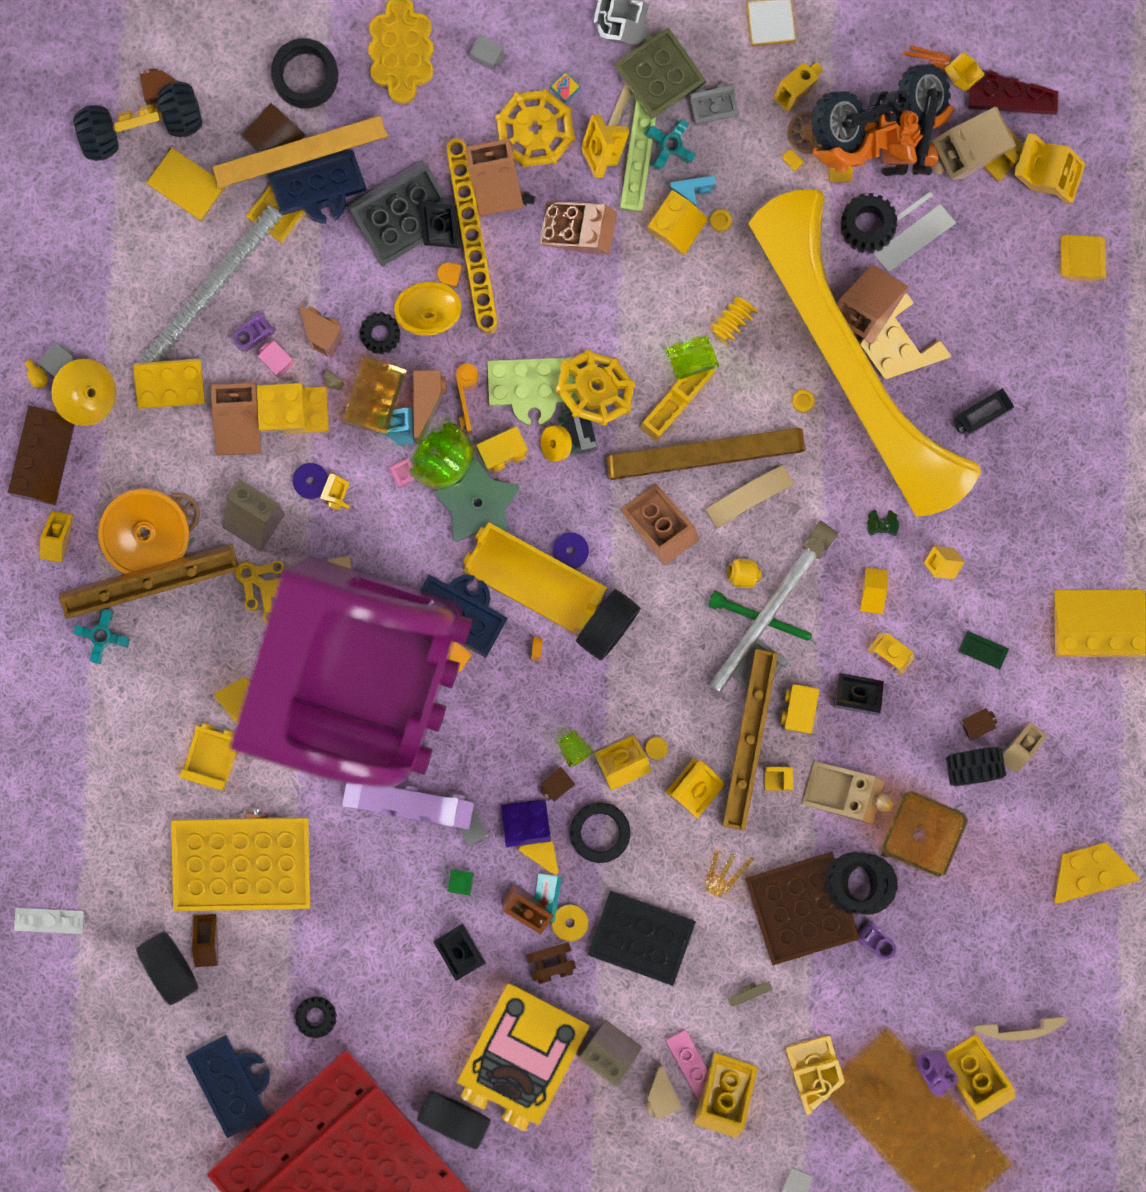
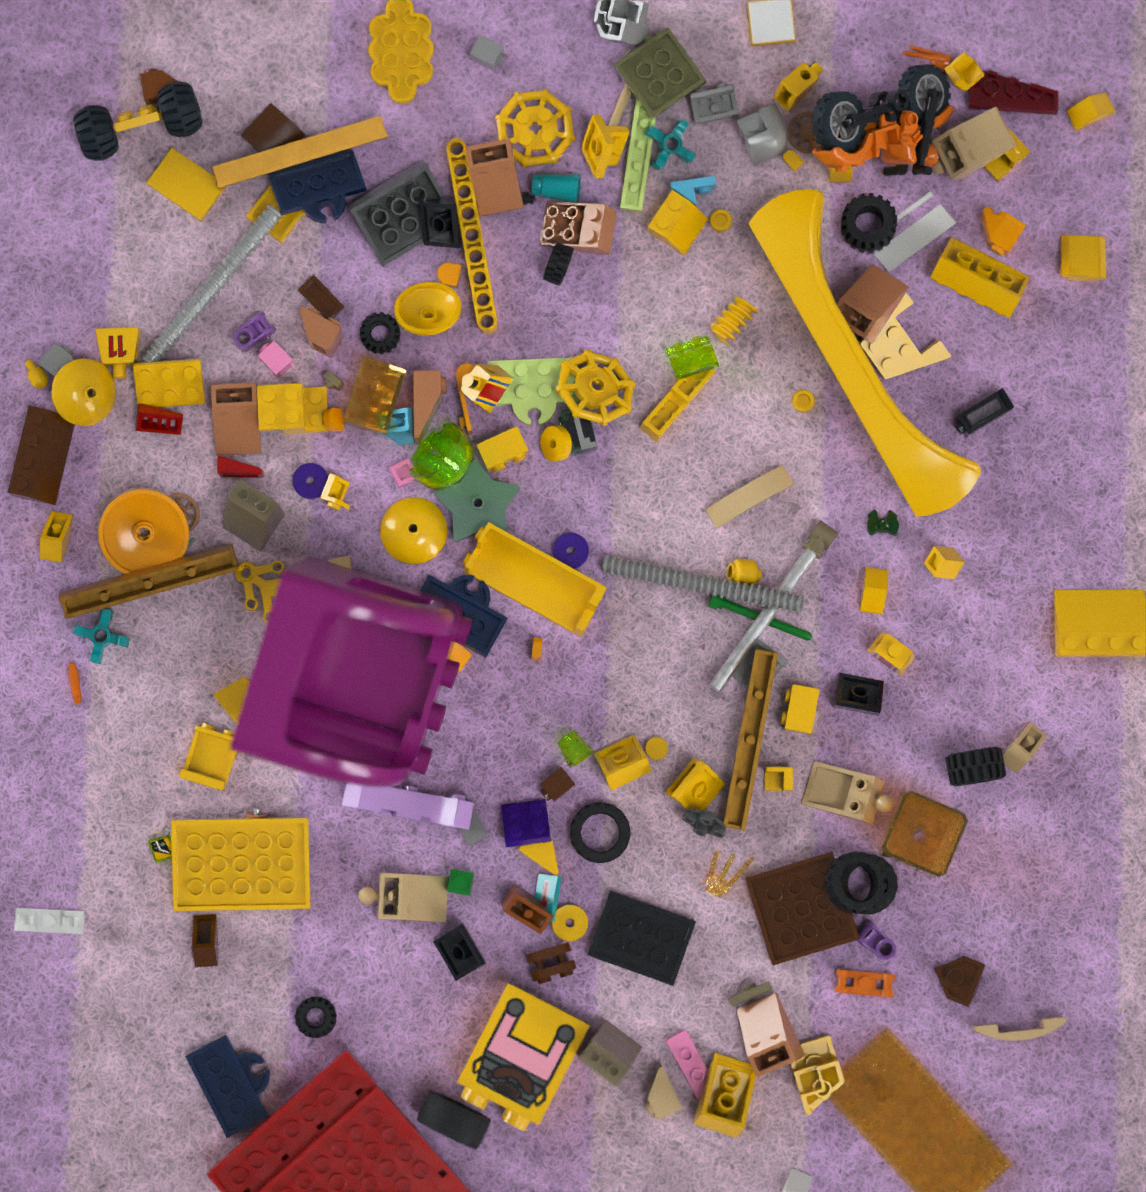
(74, 681): none -> orange piece
(119, 348): none -> yellow torso
(157, 427): none -> red slope
(161, 848): none -> slope
(167, 968): black tyre -> none
(231, 468): none -> red slope
(298, 47): black tyre -> none
(320, 298): none -> reddish brown tile
(333, 419): none -> light orange tile
(412, 898): none -> tan slope
(416, 546): none -> yellow dish
(486, 385): none -> yellow torso
(557, 186): none -> teal plant
(558, 263): none -> black tyre
(565, 87): tile -> none
(608, 624): black tyre -> none
(660, 524): nougat slope -> none
(702, 584): none -> light grey piece
(704, 823): none -> dark grey dish
(705, 453): pearl gold beam -> none
(764, 134): none -> light grey brick
(768, 1035): none -> slope
(864, 983): none -> orange plate
(937, 1071): medium lavender piece -> none
(961, 979): none -> reddish brown plate
(979, 724): reddish brown brick -> none
(979, 1078): yellow slope -> none
(980, 277): none -> yellow slope
(983, 650): dark green tile -> none
(1001, 230): none -> light orange slope
(1049, 168): yellow bracket -> none
(1090, 110): none -> yellow slope
(1091, 872): yellow wing -> none

